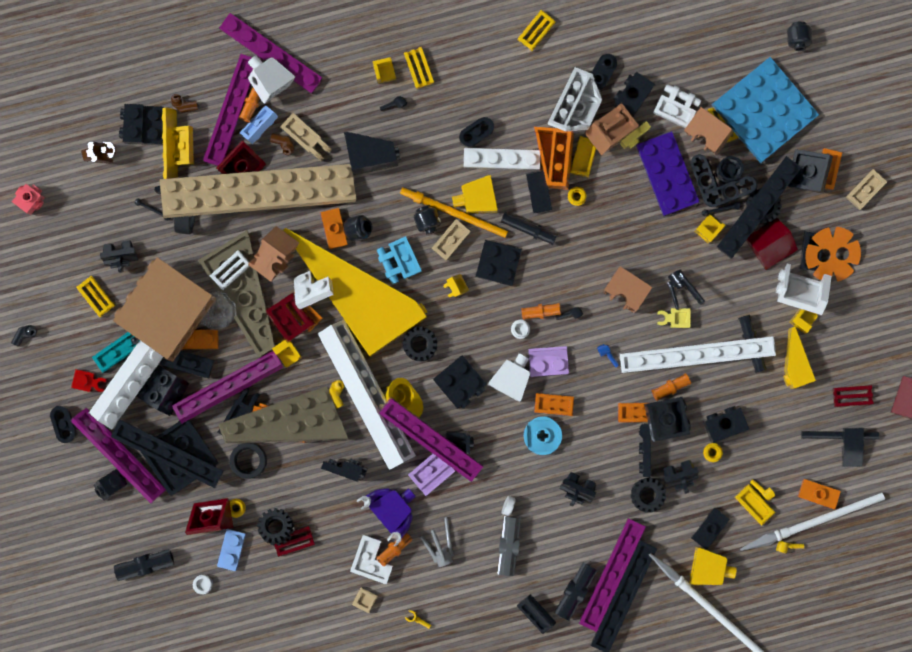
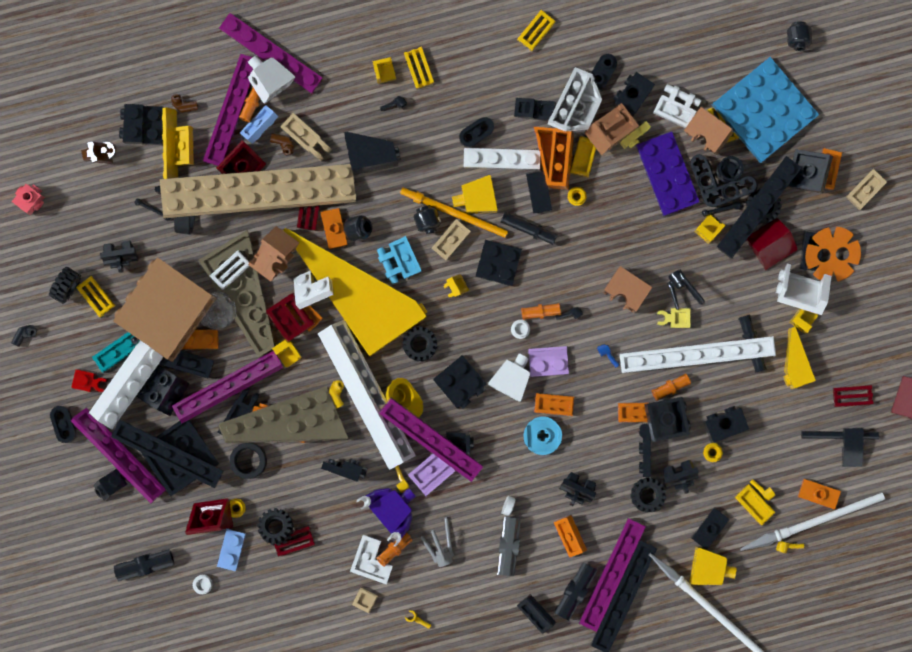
(64, 285): none -> black tyre
(315, 219): none -> dark red tile
(403, 485): none -> yellow hand
(534, 109): none -> black slope
(570, 536): none -> orange plate

